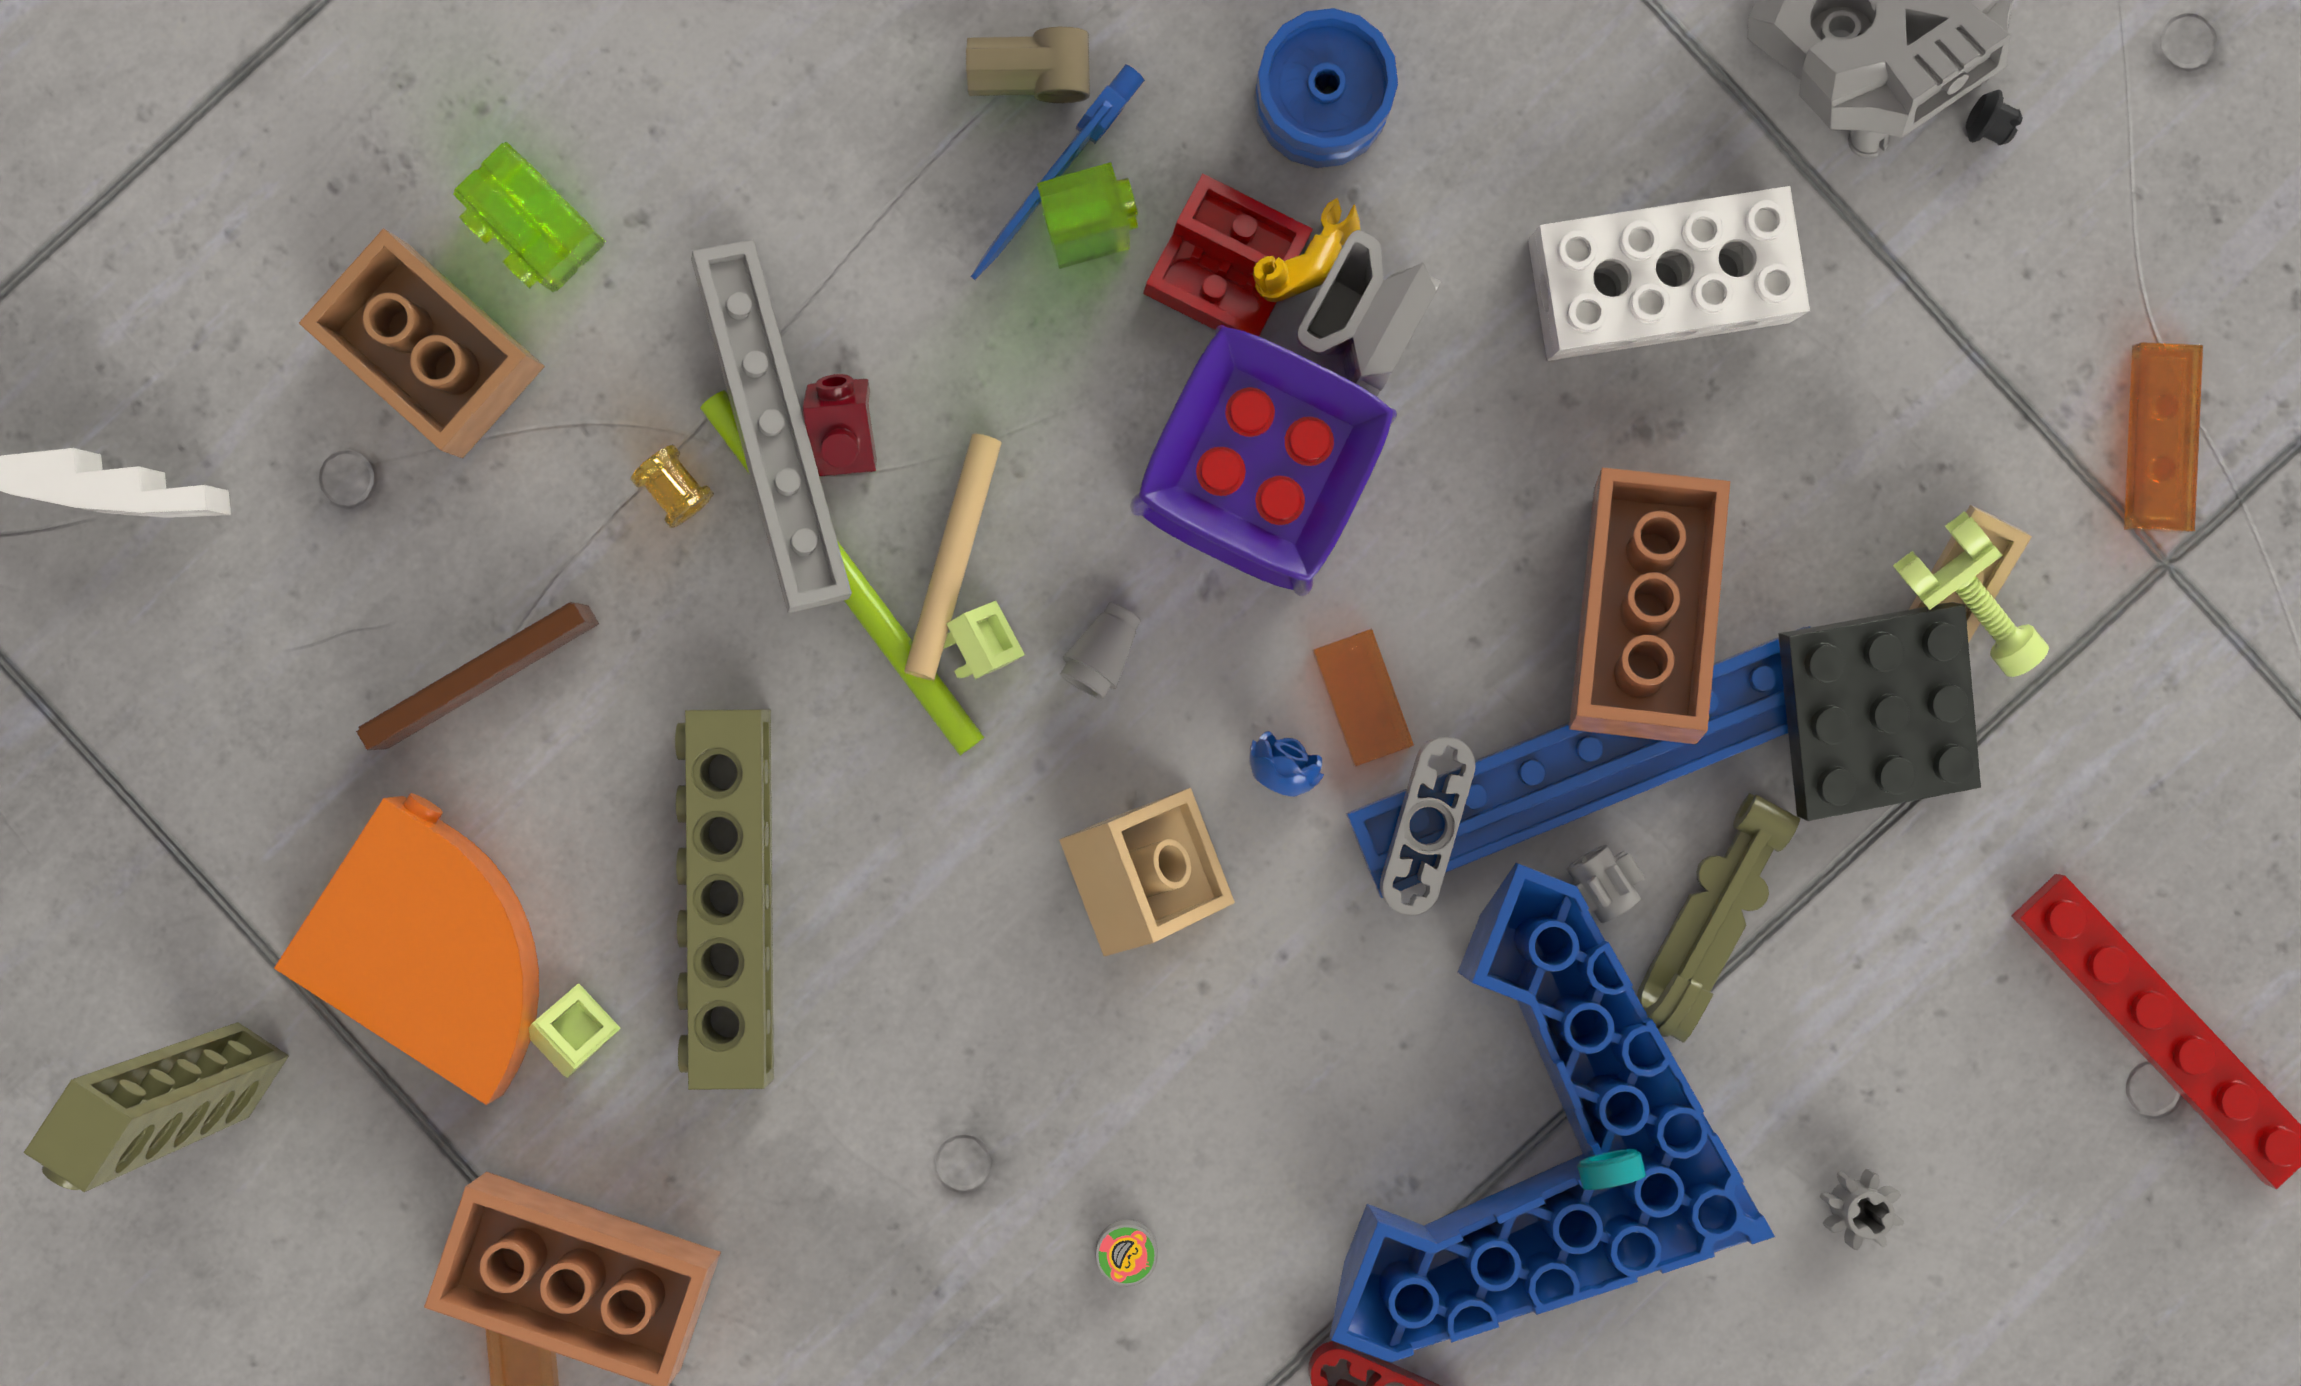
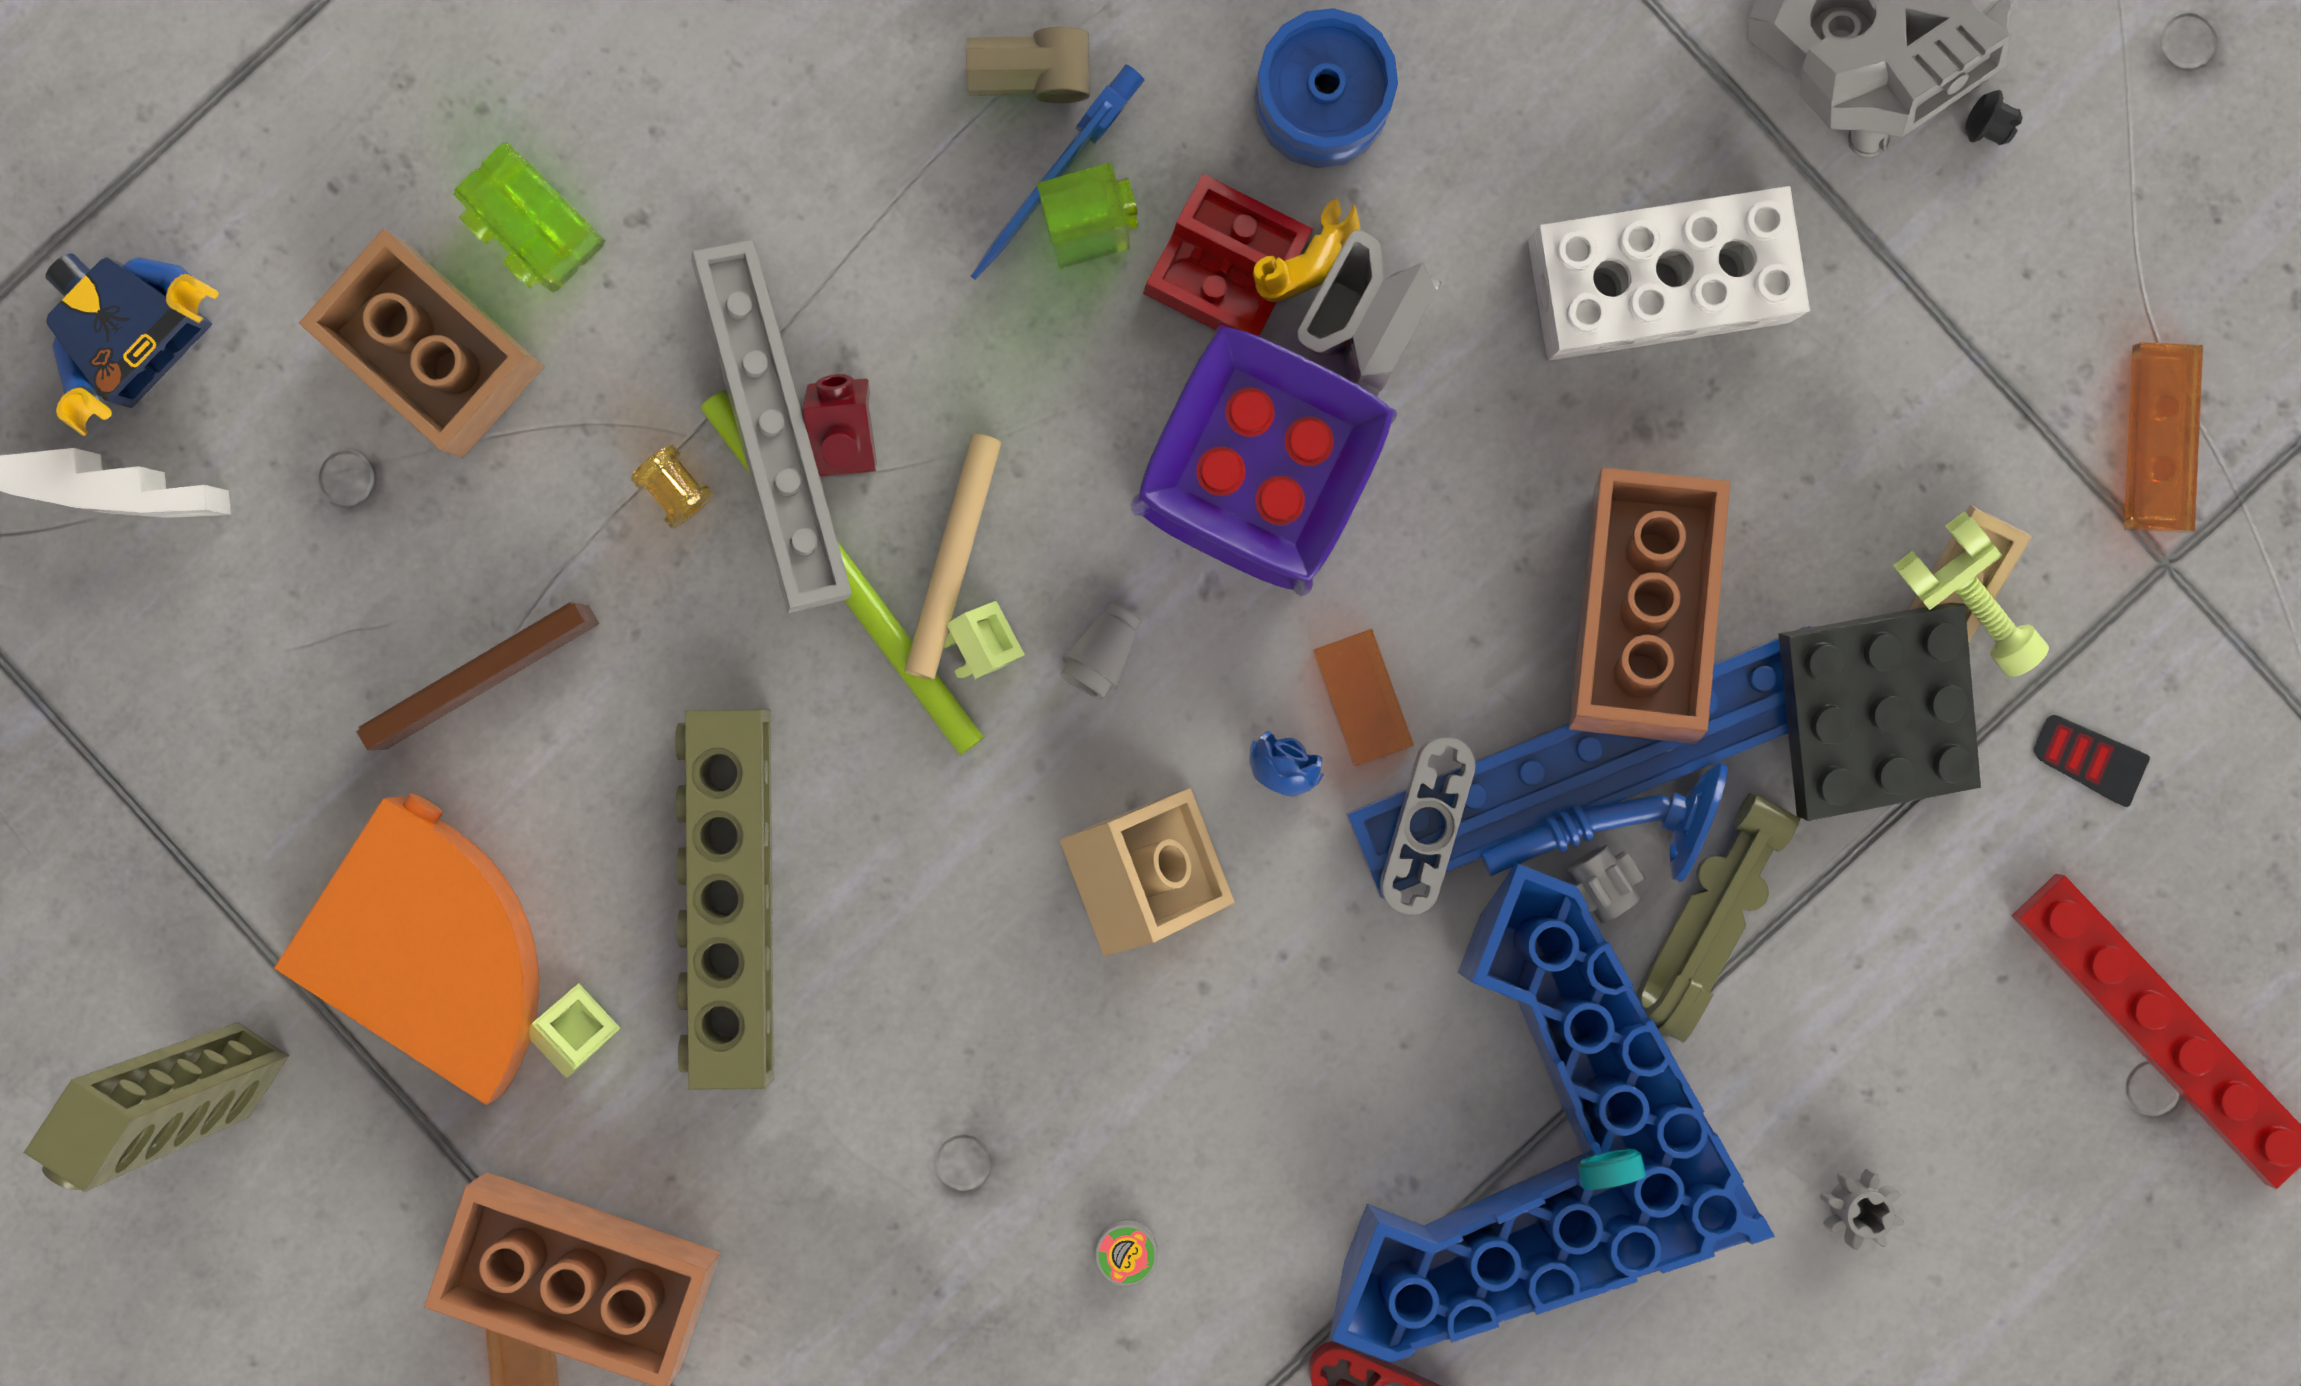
(119, 330): none -> torso
(1685, 816): none -> blue dish
(2091, 759): none -> black sticker

